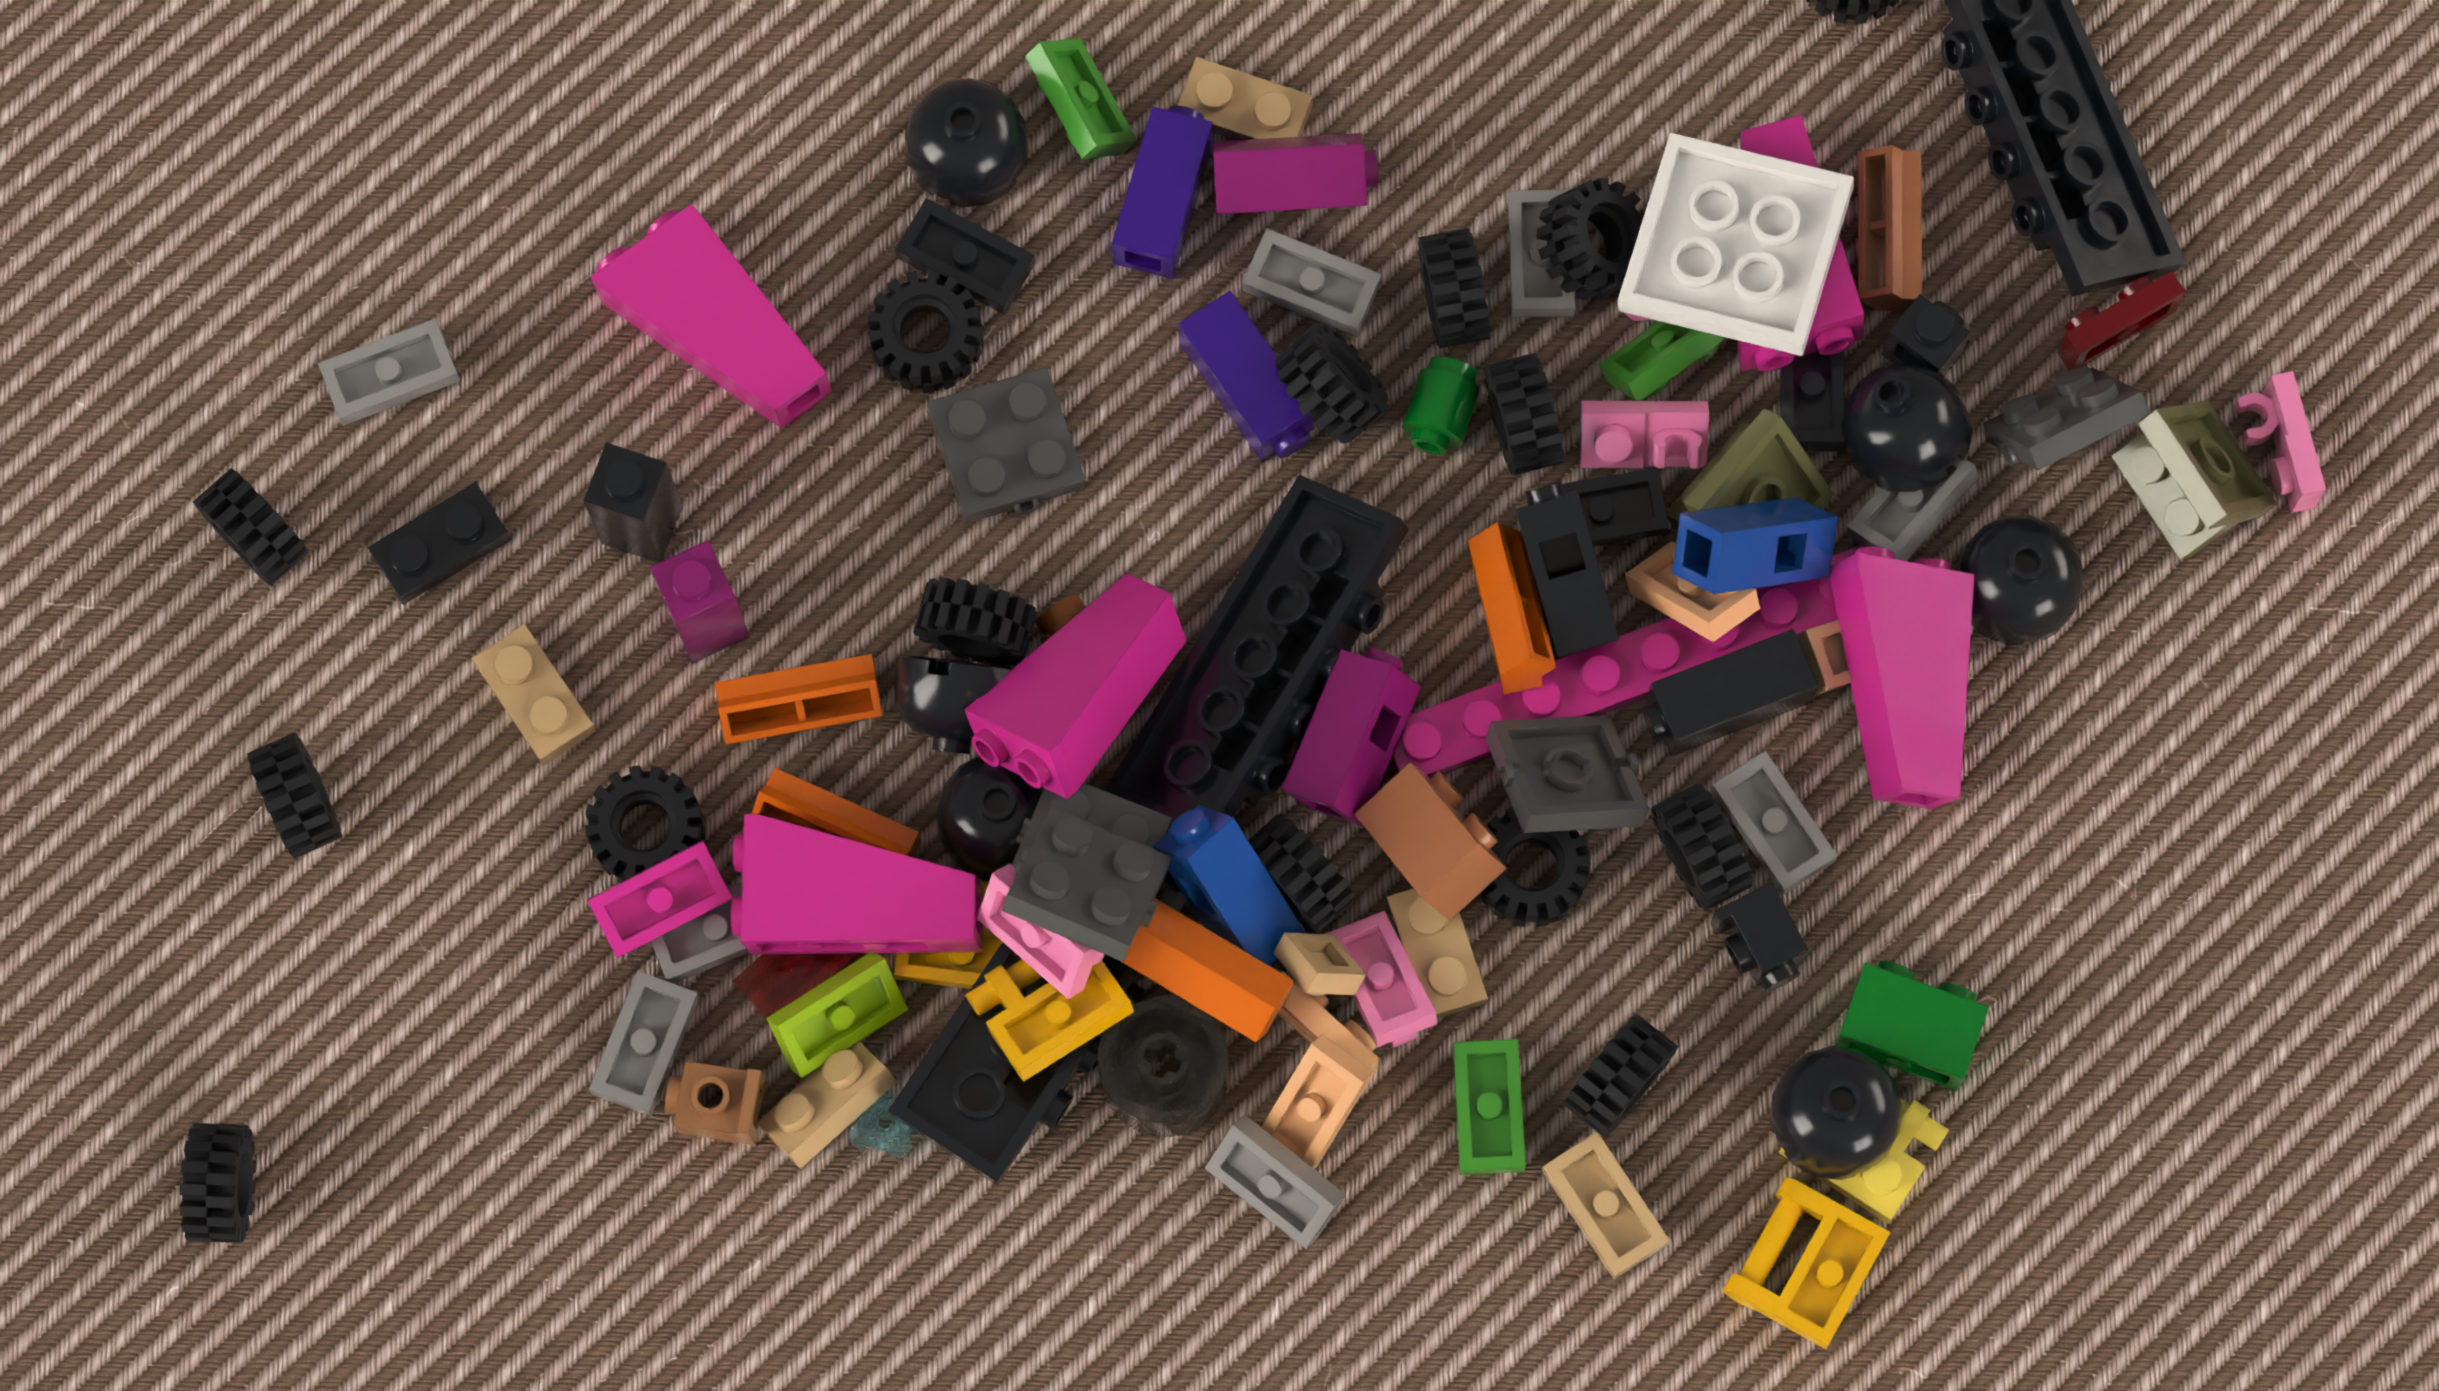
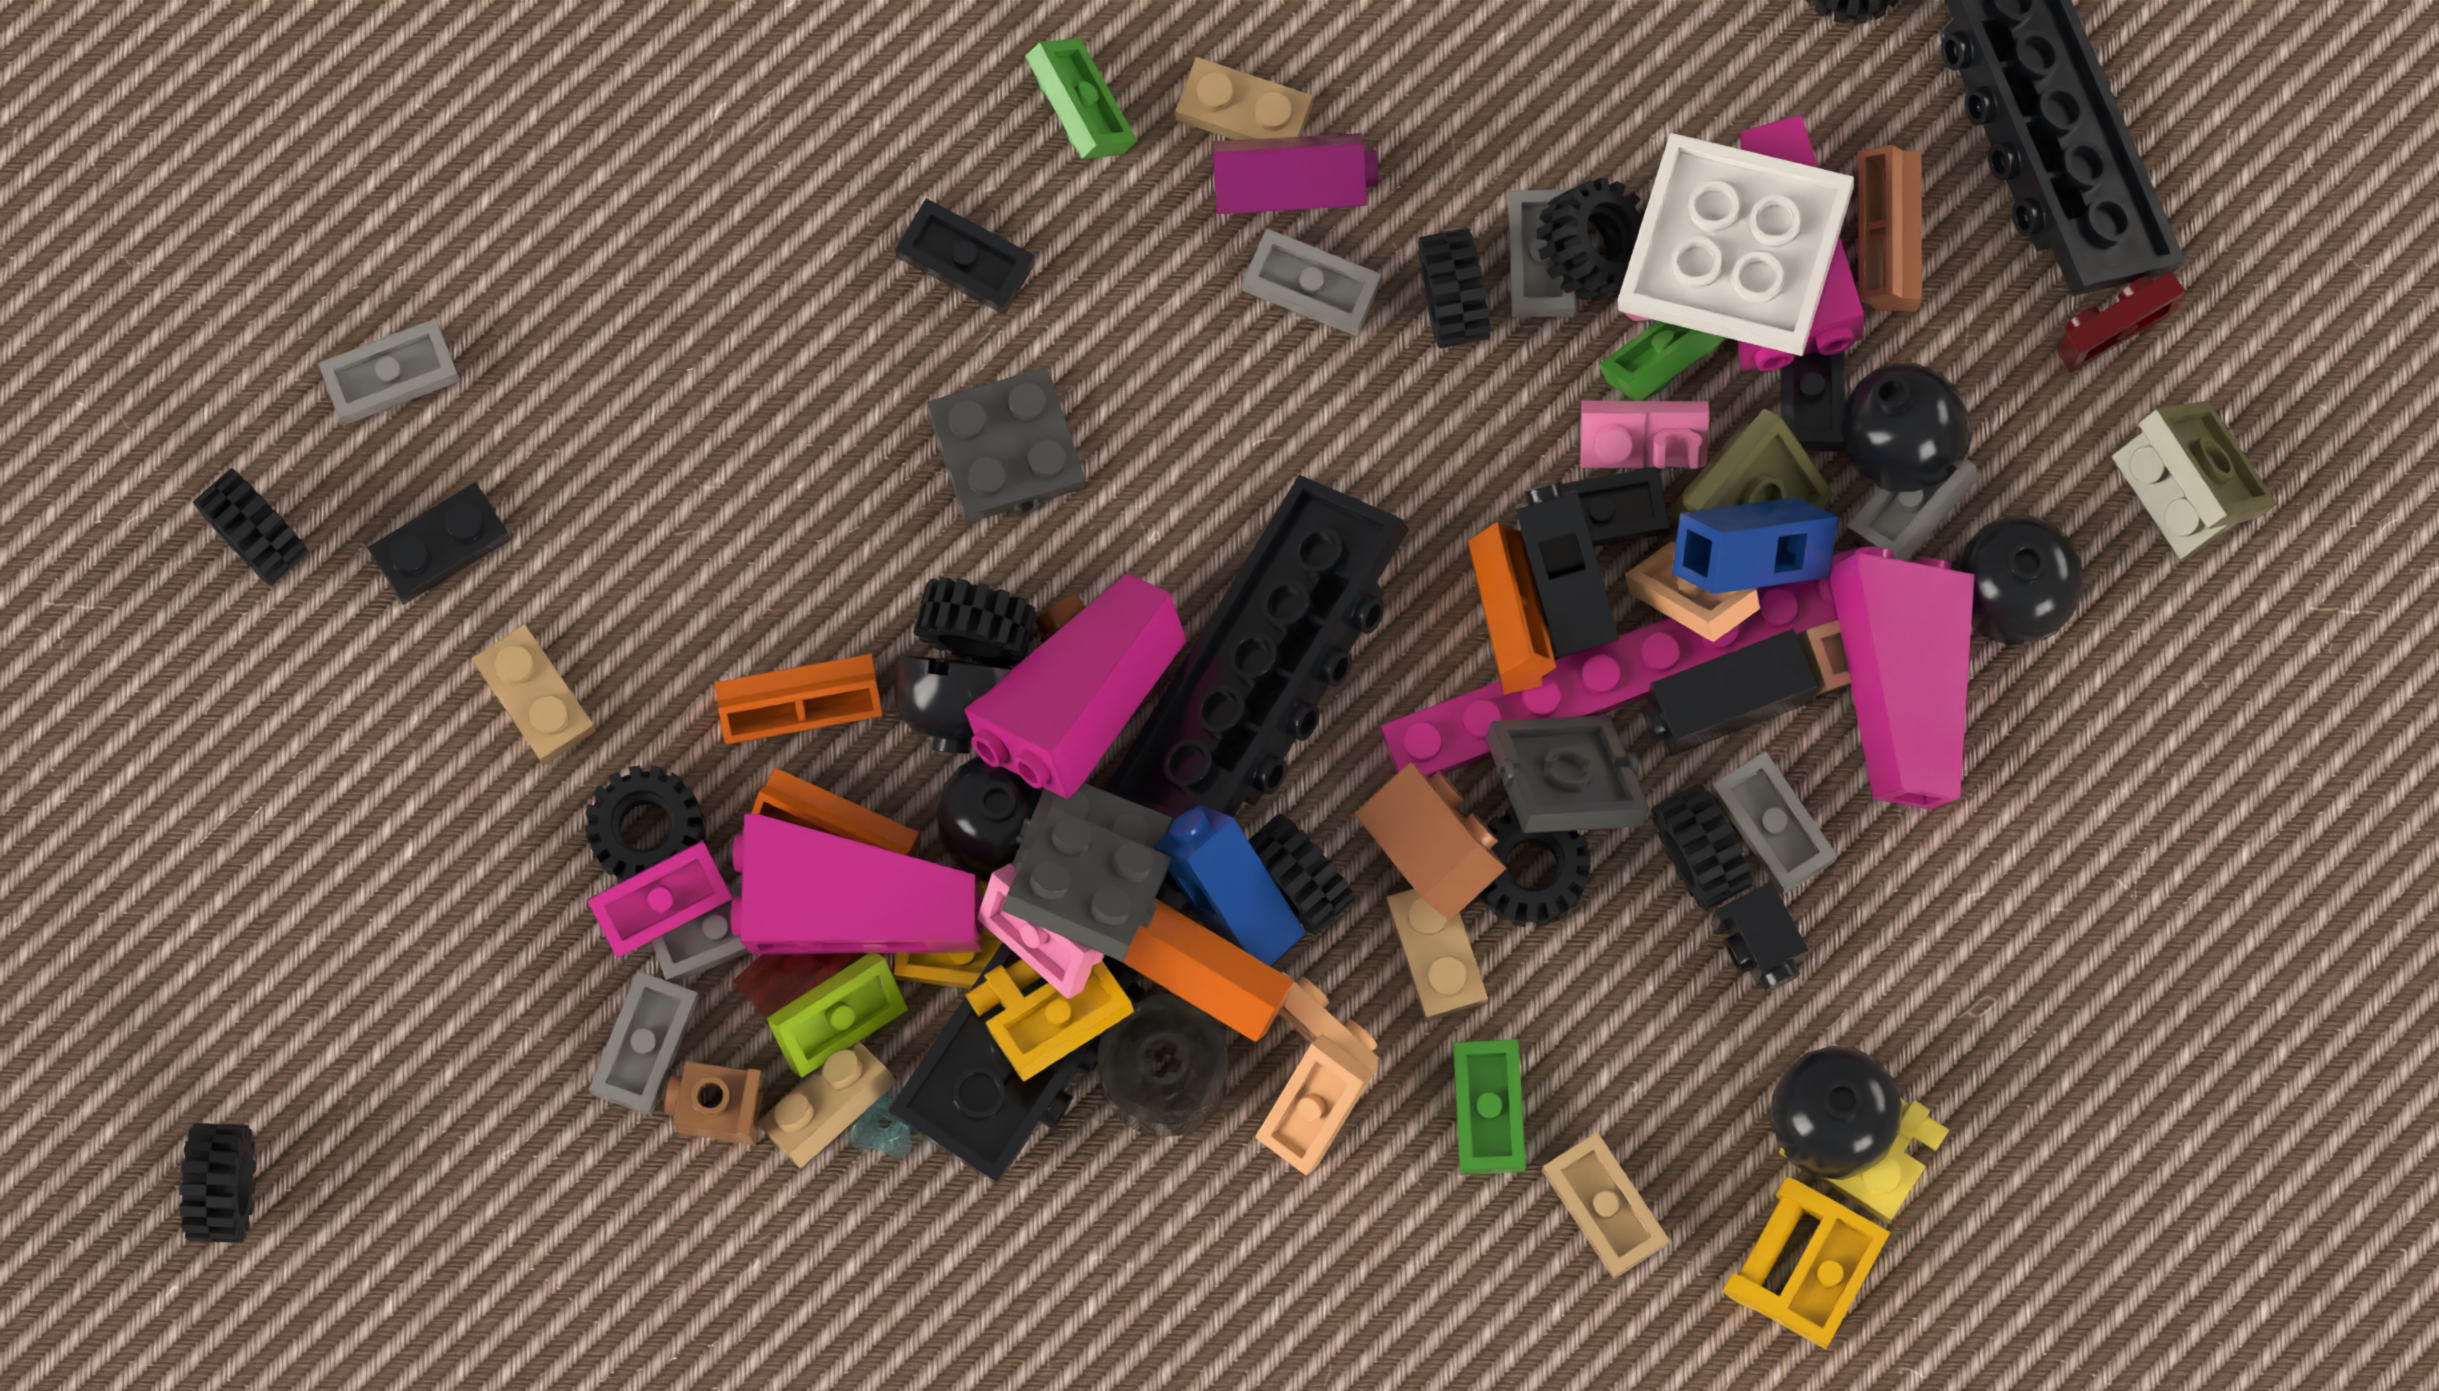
(294, 795): black tyre -> none
(633, 502): black brick -> none
(700, 601): magenta brick -> none
(710, 313): dark pink slope -> none
(917, 296): black tyre -> none
(966, 142): black cylinder -> none
(1163, 191): dark purple brick -> none
(1244, 377): dark purple brick -> none
(1275, 1181): light grey plate -> none
(1319, 964): tan plate -> none
(1332, 383): black tyre -> none
(1352, 734): magenta brick -> none
(1391, 992): bright pink plate -> none
(1441, 405): green brick -> none
(1524, 414): black tyre -> none
(1620, 1075): black tyre -> none
(1913, 1024): green brick -> none
(1927, 336): black brick -> none
(2064, 418): dark grey plate -> none
(2295, 465): bright pink plate -> none

